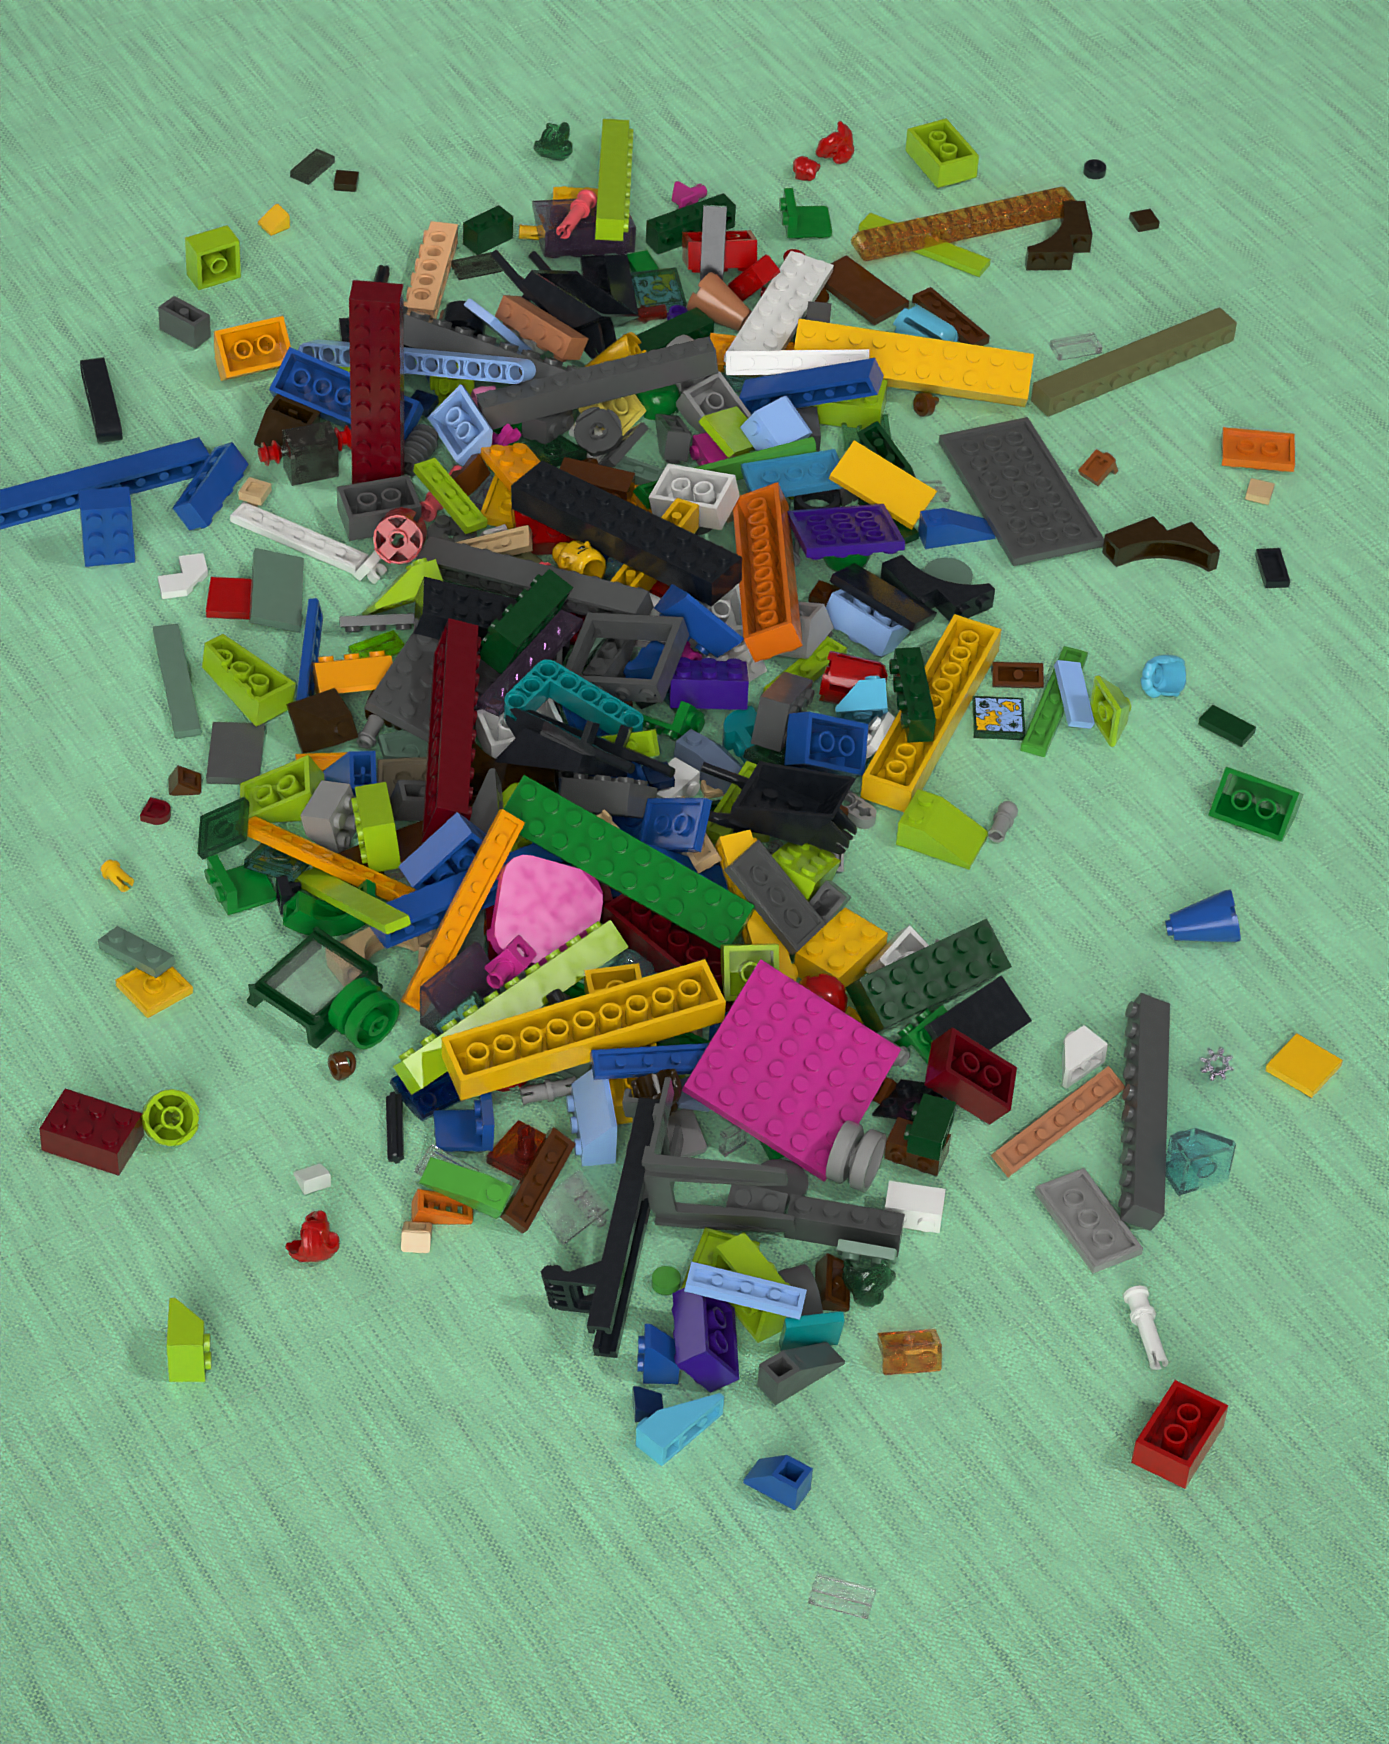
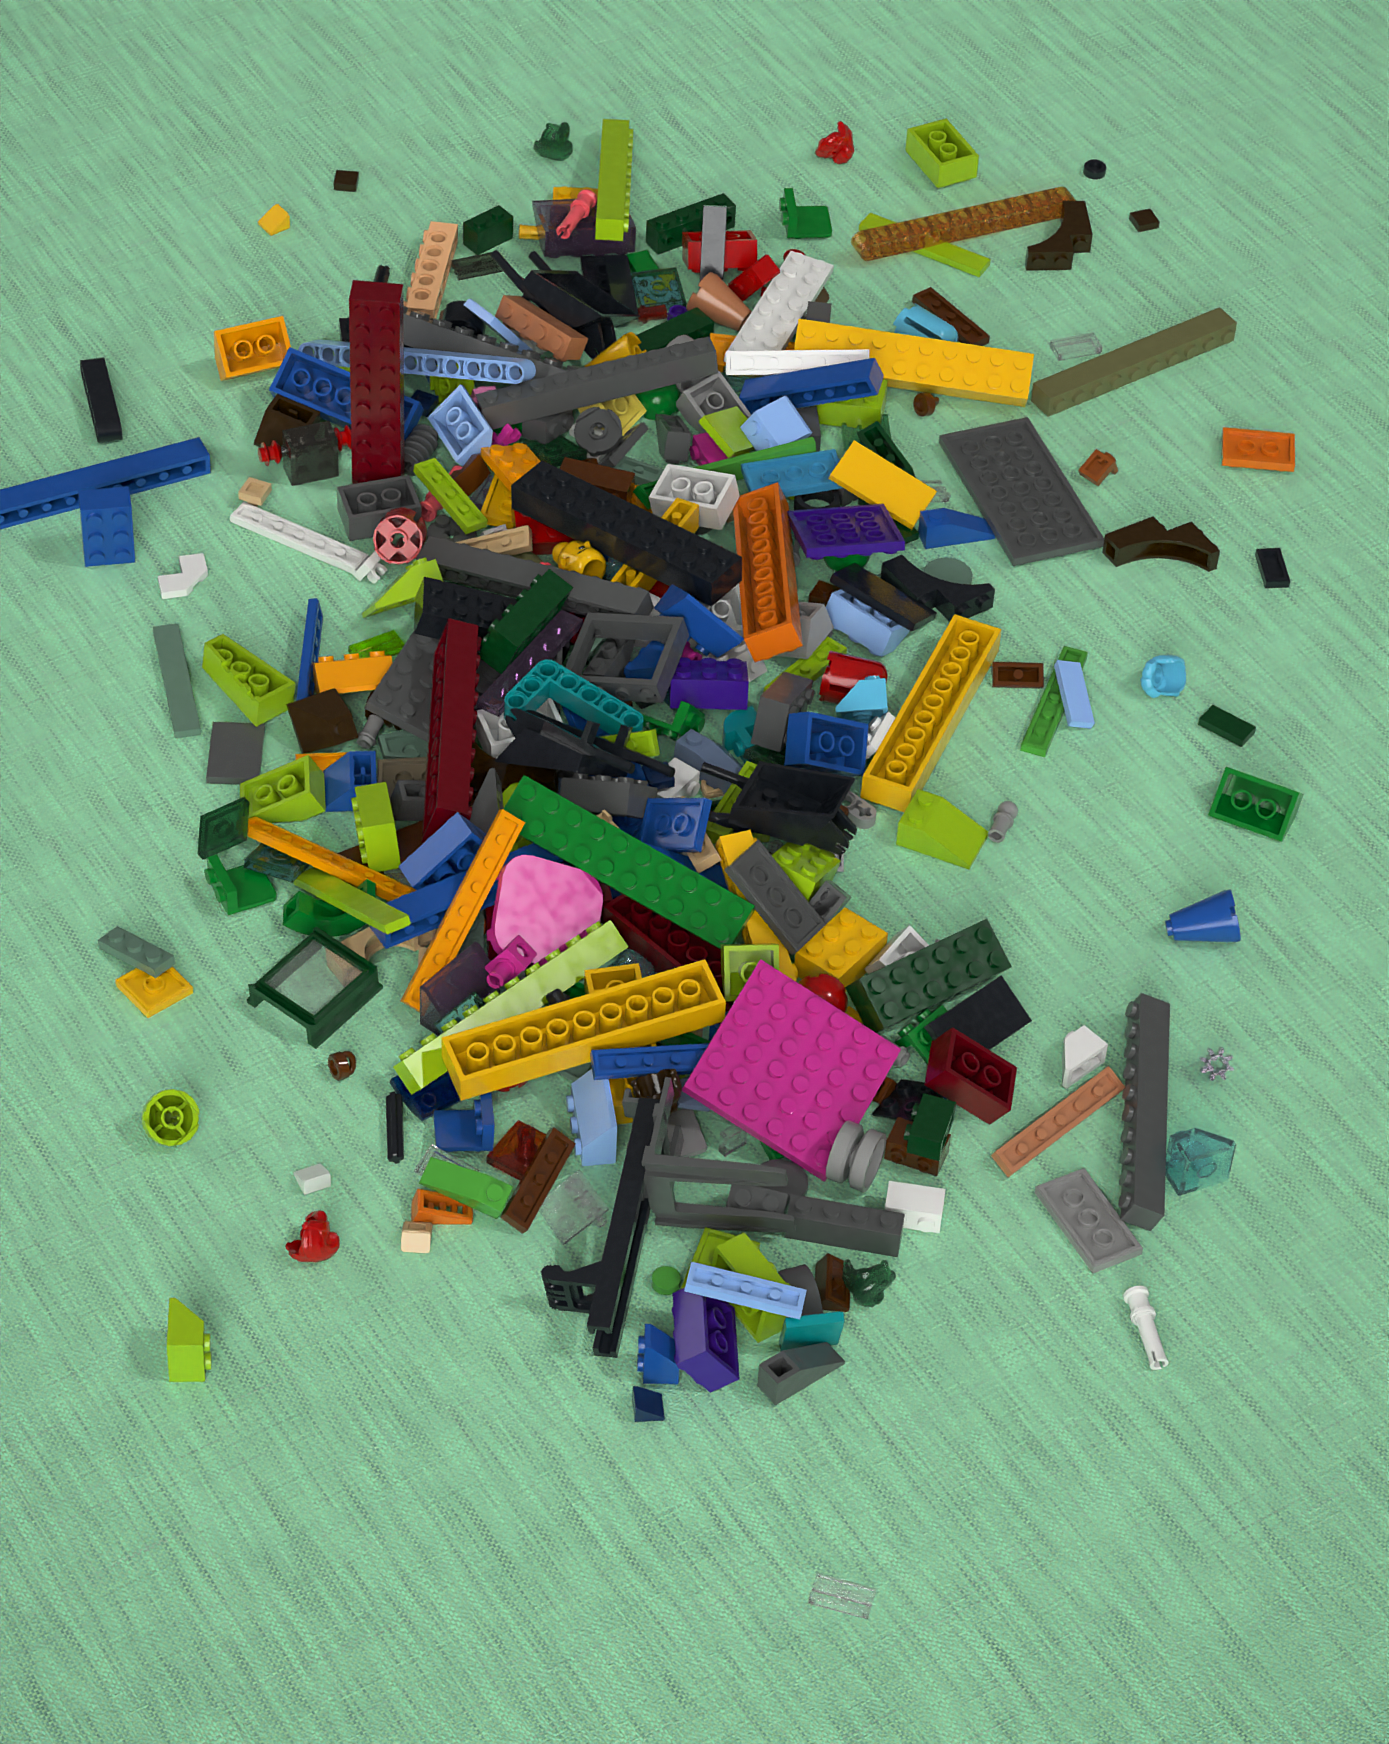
(91, 1132): dark red brick -> none
(112, 871): yellow pin -> none
(156, 812): dark red tile -> none
(184, 322): dark grey brick -> none
(184, 782): reddish brown slope -> none
(211, 486): blue brick -> none
(213, 257): lime brick -> none
(229, 598): red tile -> none
(276, 590): sand green tile -> none
(285, 891): black tile -> none
(312, 166): clear smoke tile -> none
(330, 816): light grey slope -> none
(363, 1013): green wheel -> none
(376, 622): dark grey plate -> none
(546, 1090): light grey pin -> none
(676, 1426): medium azure slope -> none
(686, 196): dark pink bracket -> none
(781, 1479): blue slope -> none
(805, 168): red arm -> none
(855, 1251): sand green plate -> none
(864, 291): reddish brown tile -> none
(910, 1351): clear orange bracket -> none
(913, 694): dark green brick -> none
(998, 717): tile -> none
(1109, 709): lime slope -> none
(1179, 1434): red brick -> none
(1259, 491): tan tile -> none
(1304, 1065): yellow tile -> none

